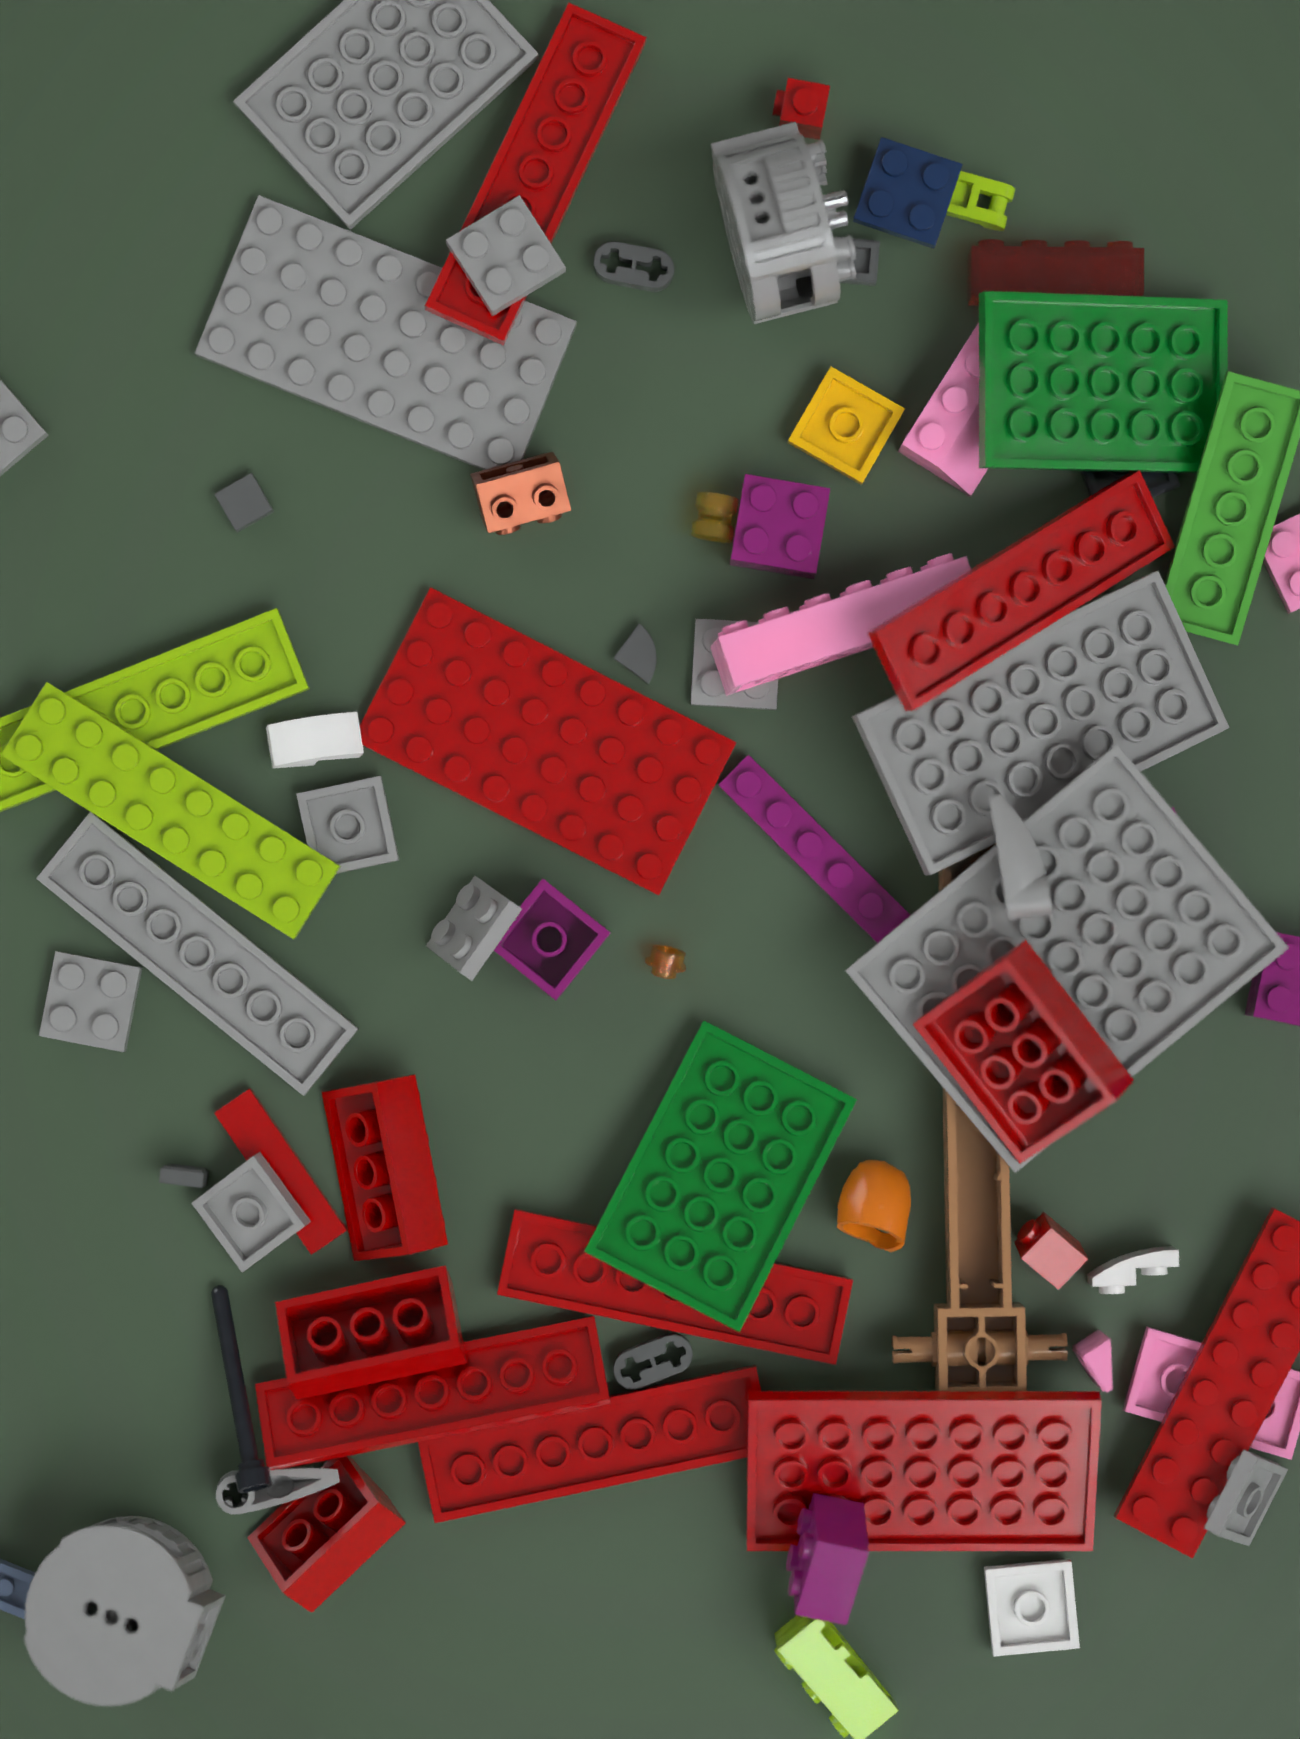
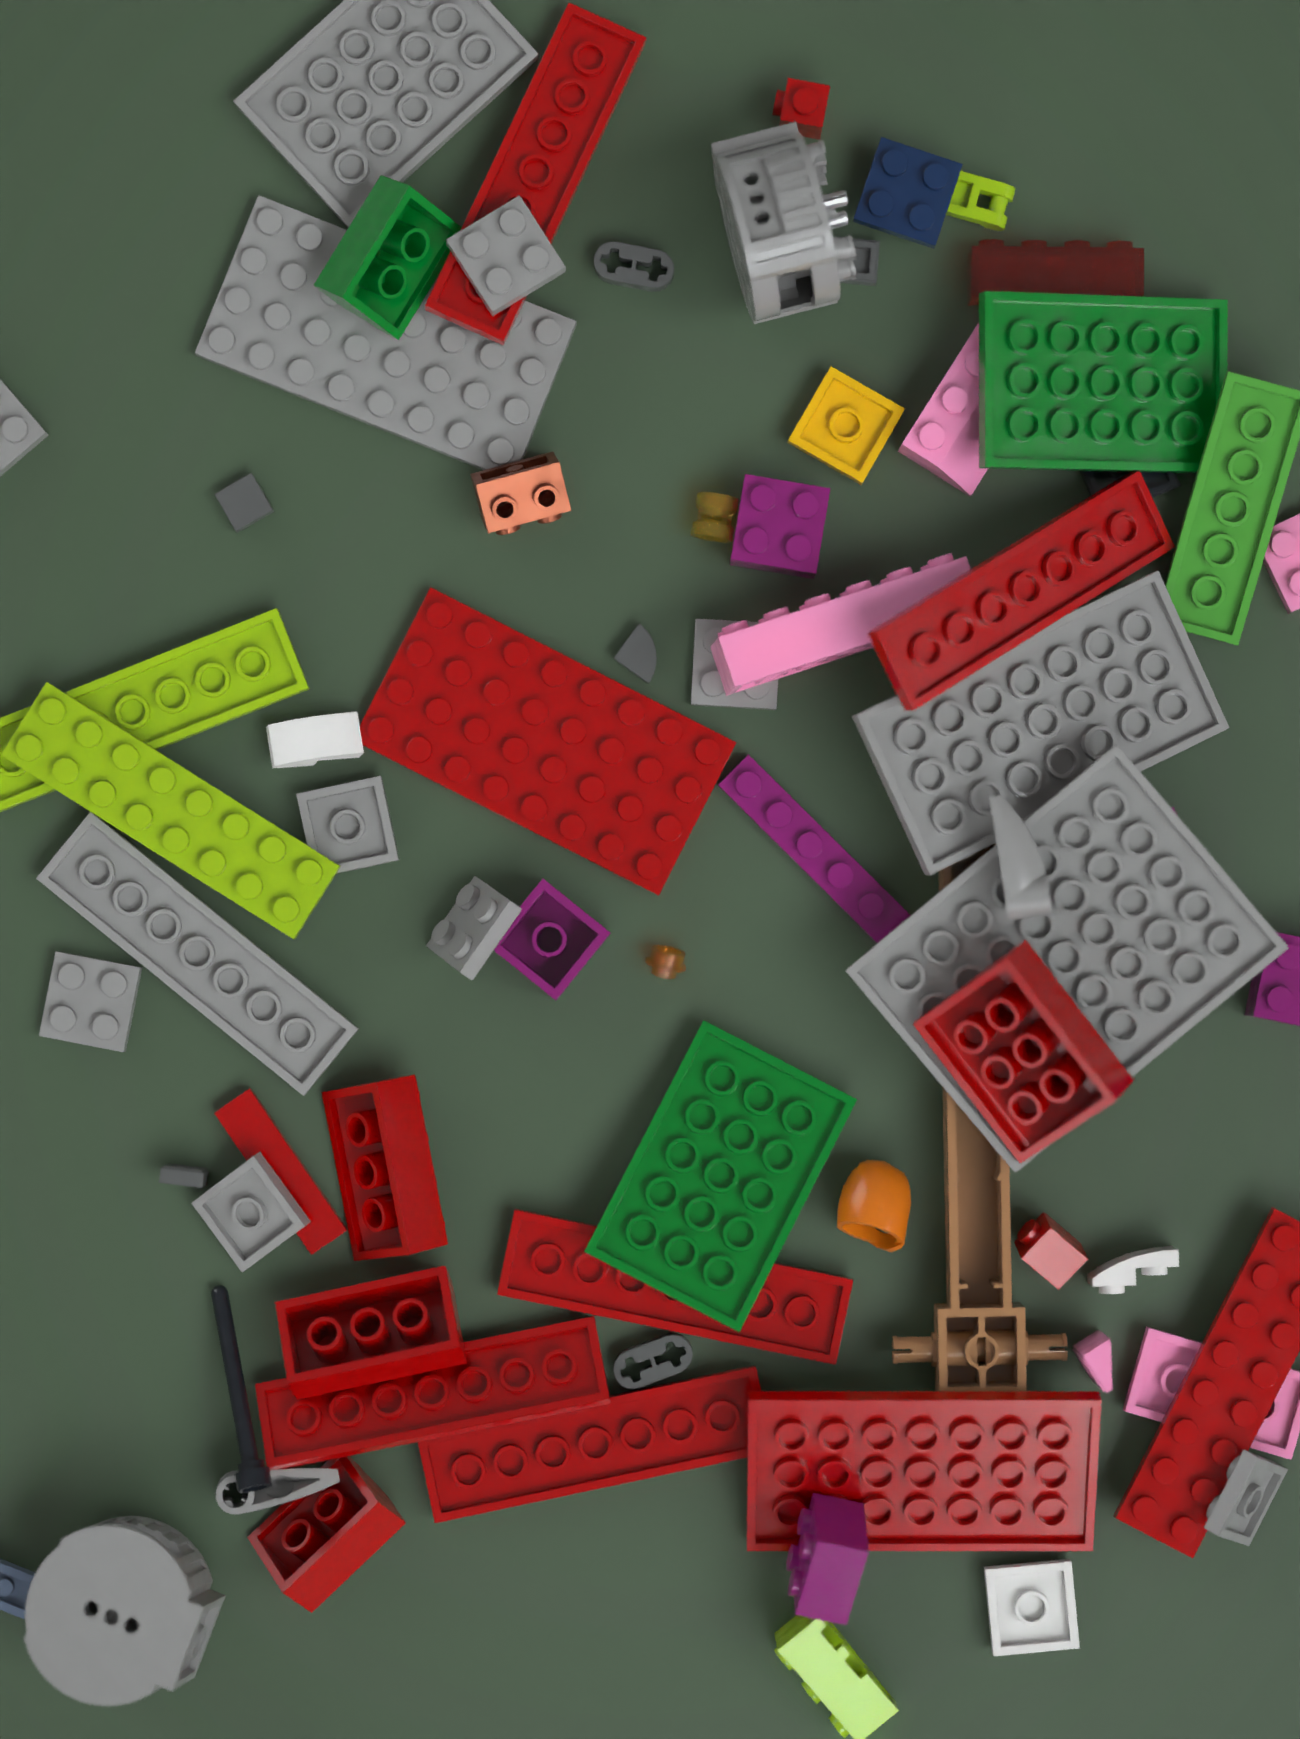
(388, 256): none -> green slope

